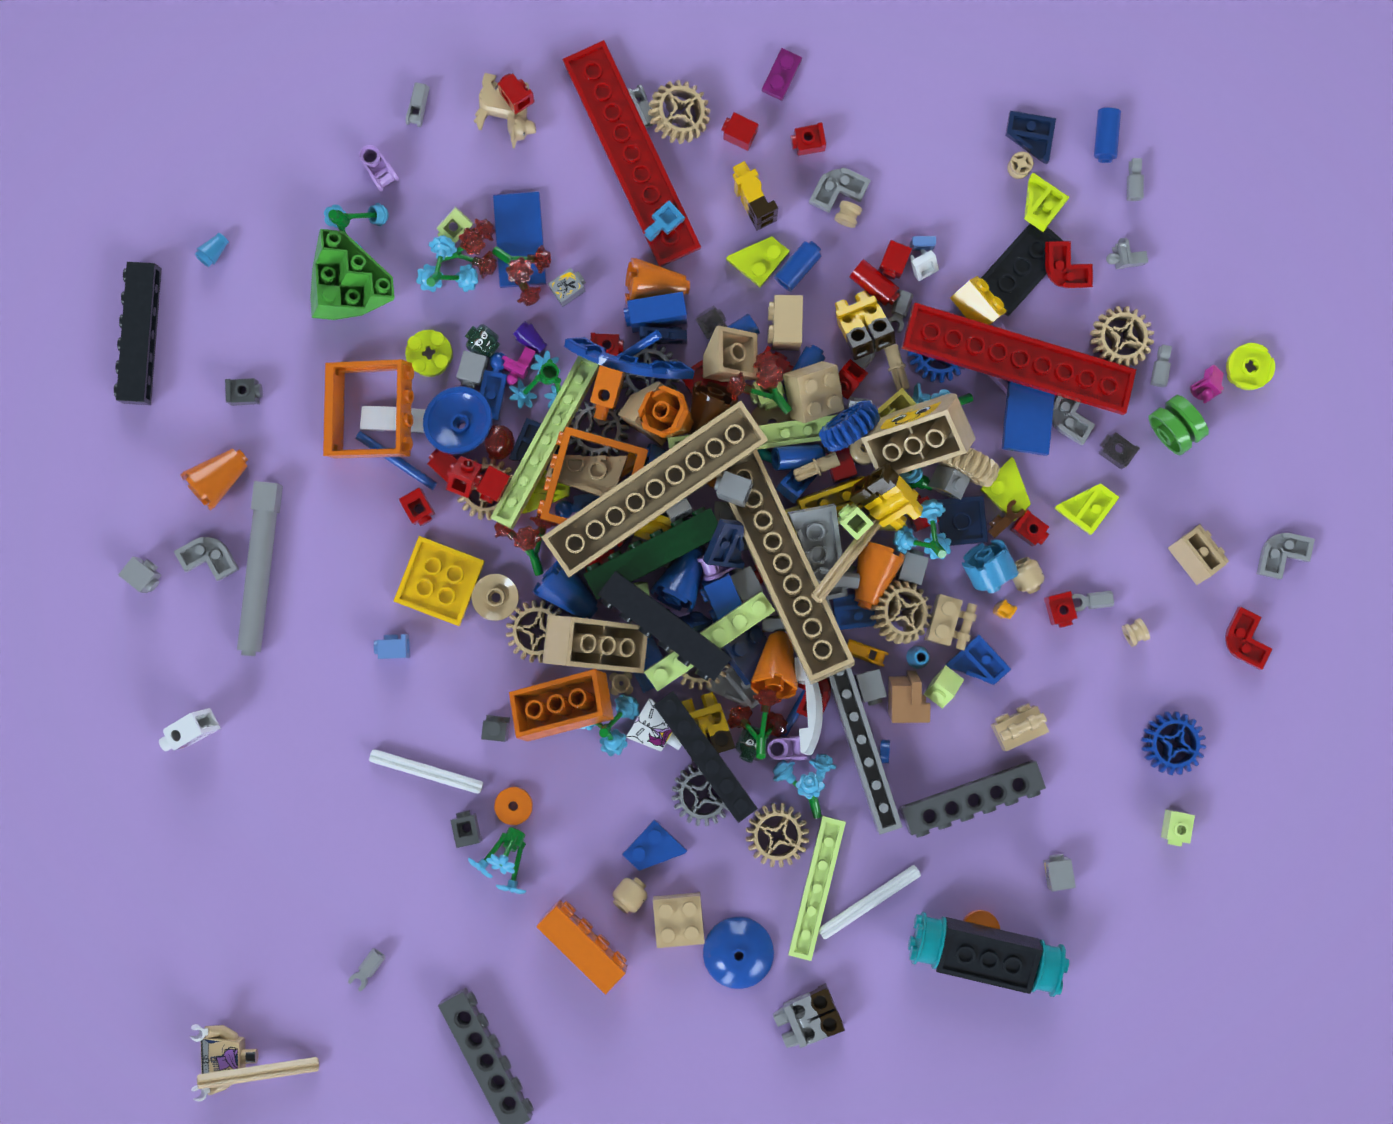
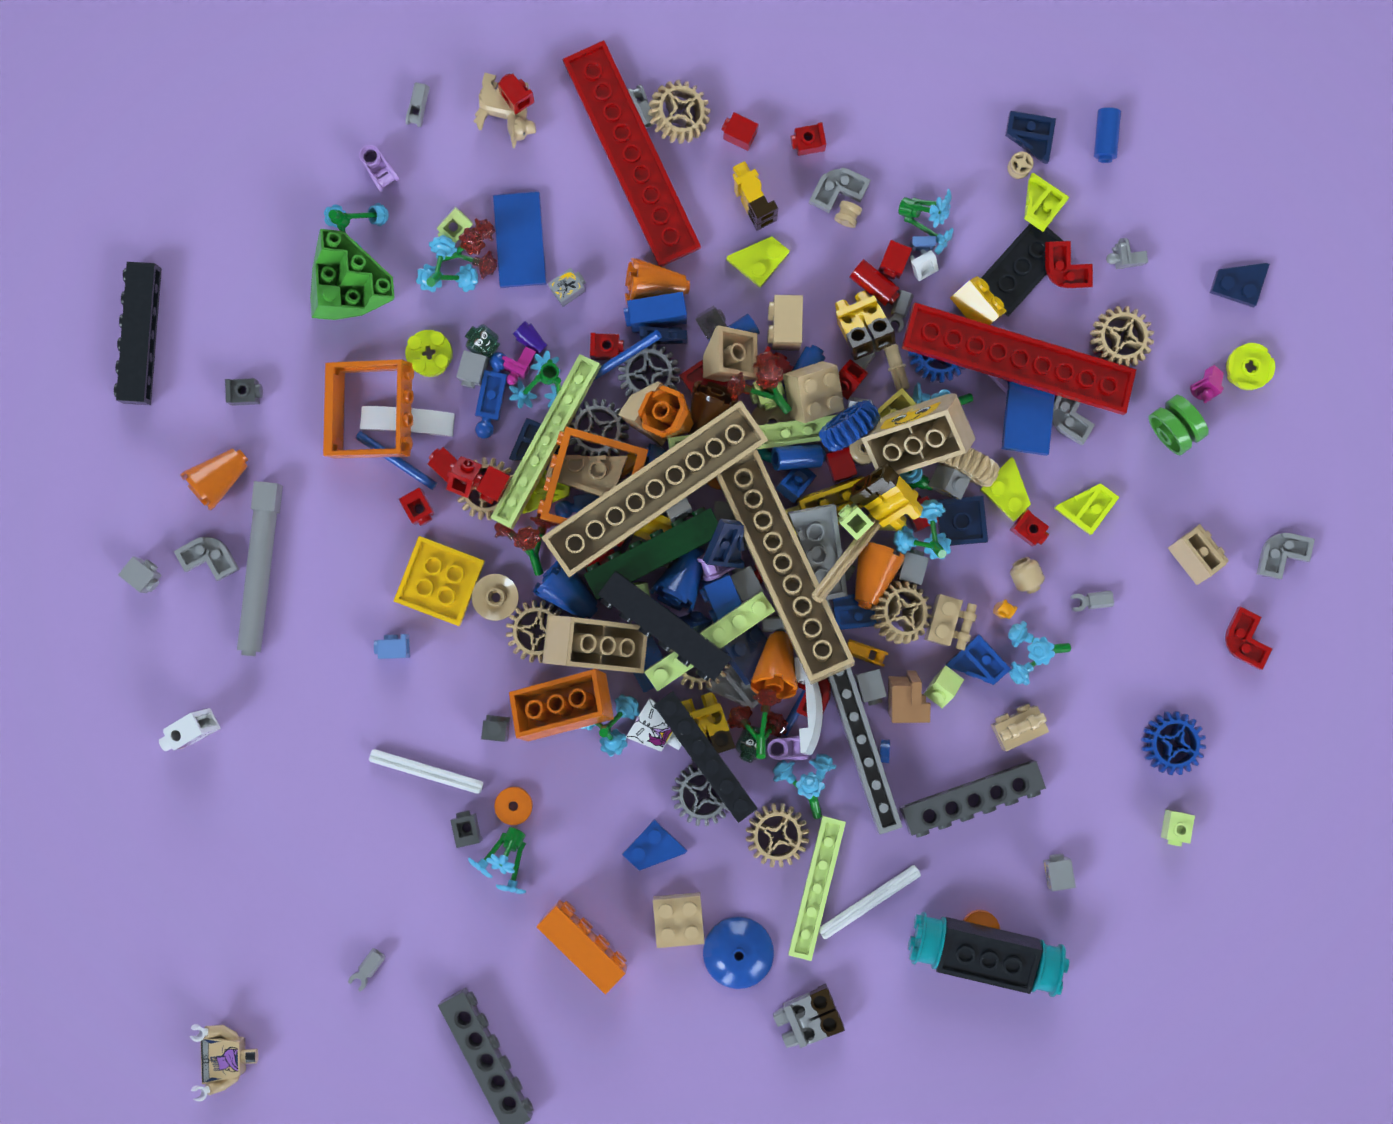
(211, 250): dark azure cone -> none
(257, 1072): tan axle -> none
(452, 409): blue dish -> none
(499, 442): clear red hair -> none
(520, 270): clear red plant -> none
(609, 380): orange torso -> none
(625, 688): tan plate -> none
(626, 363): blue tile -> none
(629, 895): tan head -> none
(665, 219): dark azure plate -> none
(733, 488): light grey brick -> none
(781, 74): magenta plate -> none
(798, 265): blue brick -> none
(816, 467): tan axle -> none
(848, 580): light grey bar -> none
(911, 657): dark azure cone -> none
(939, 212): none -> plant
(989, 566): dark azure brick -> none
(1000, 523): reddish brown plate -> none
(1040, 651): none -> medium azure plant
(1053, 605): red brick -> none
(1108, 450): clear smoke brick -> none
(1135, 181): light grey bar -> none
(1135, 632): tan wheel -> none
(1161, 367): light grey bar -> none
(1240, 283): none -> dark blue wing

